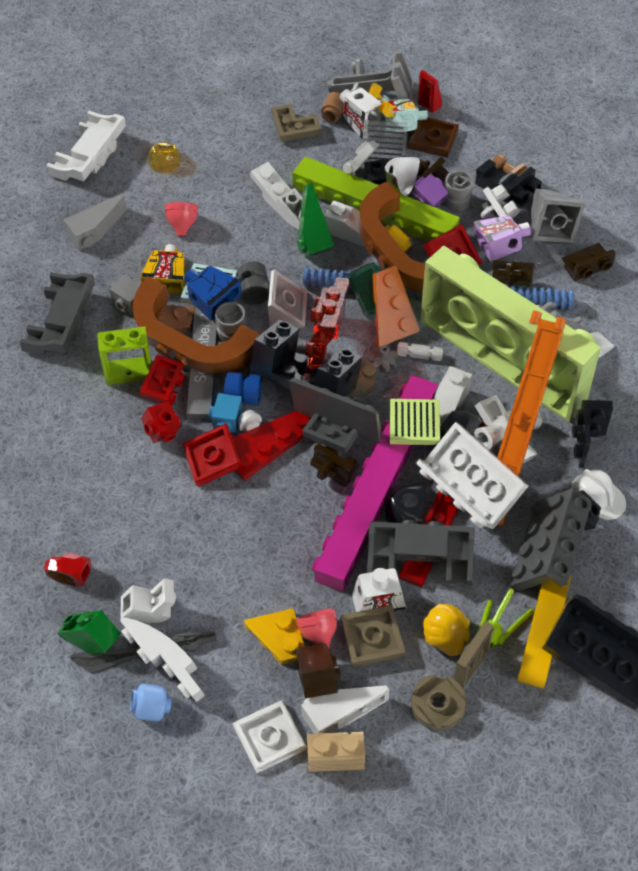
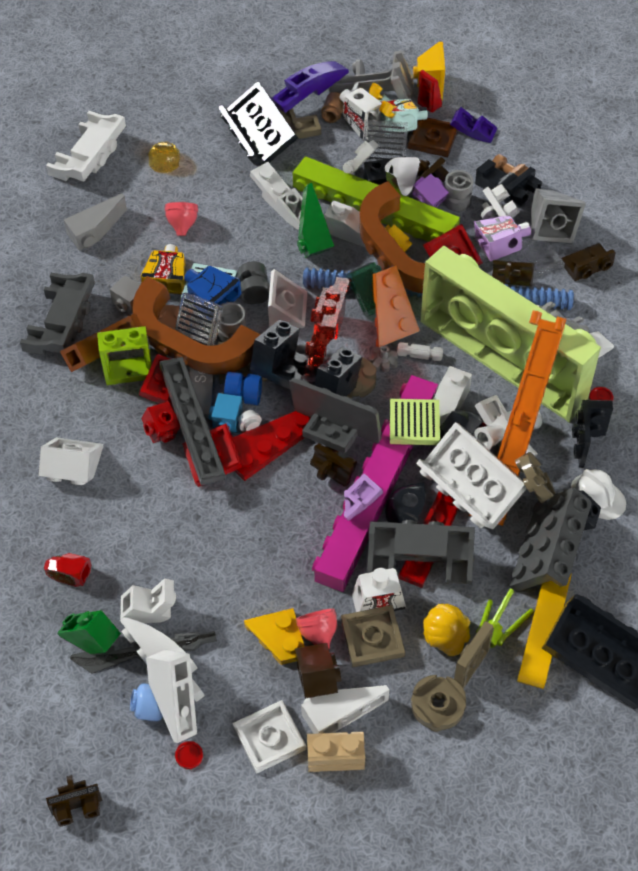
(69, 460): none -> white slope
(73, 797): none -> dark brown hips
(88, 349): none -> dark orange arch
(173, 690): none -> white slope
(189, 755): none -> red piece
(192, 421): none -> dark grey tile
(199, 319): none -> clear tile
(258, 125): none -> bracket
(309, 80): none -> dark purple slope
(360, 496): none -> lavender slope
(433, 63): none -> yellow slope
(479, 129): none -> dark purple slope
(535, 478): none -> dark tan plate
(601, 393): none -> red piece

